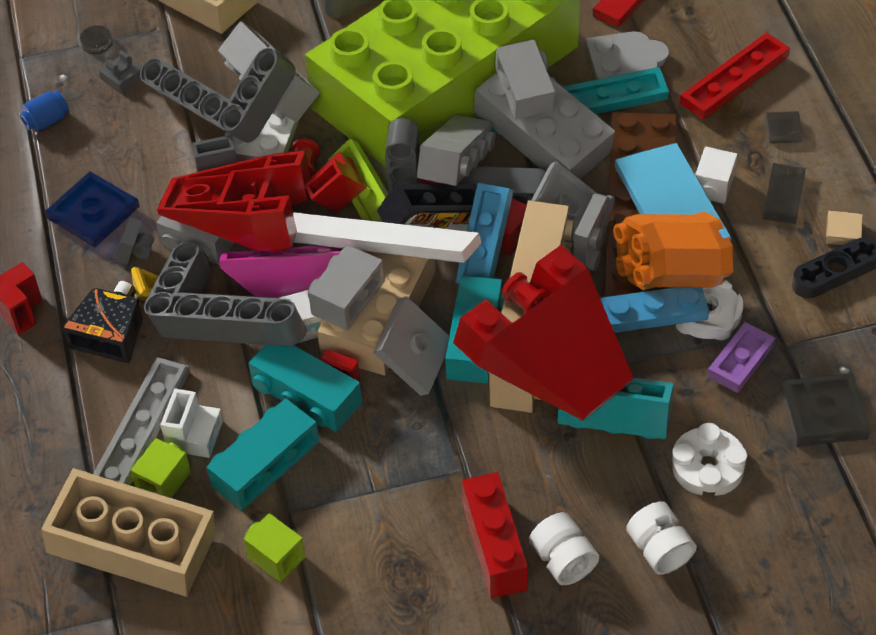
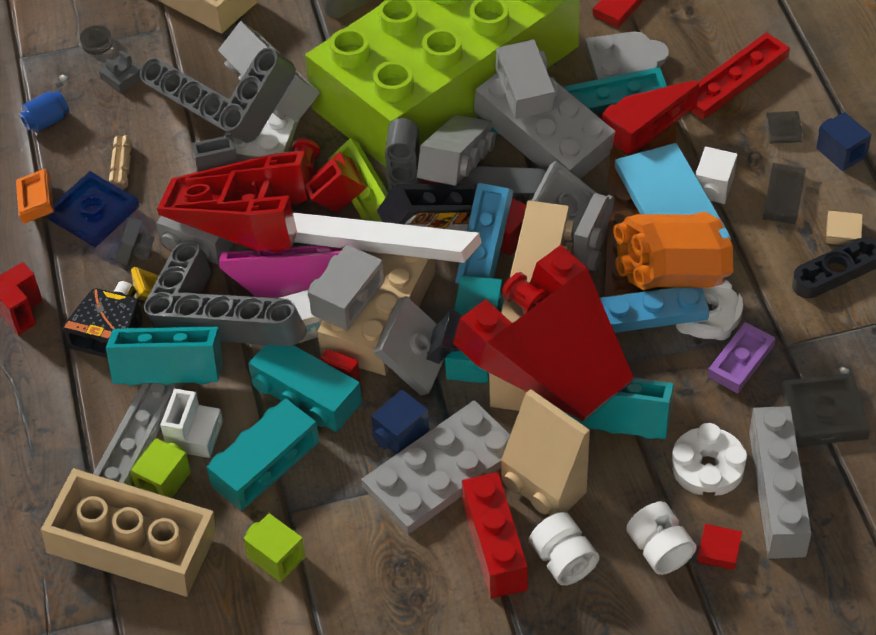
(34, 196): none -> orange tile
(120, 161): none -> tan axle
(164, 355): none -> teal brick
(399, 422): none -> dark blue brick
(431, 469): none -> light grey plate
(443, 337): none -> black tile
(546, 456): none -> tan slope
(649, 113): none -> red slope
(719, 546): none -> red tile
(779, 483): none -> light grey brick
(843, 141): none -> dark blue brick

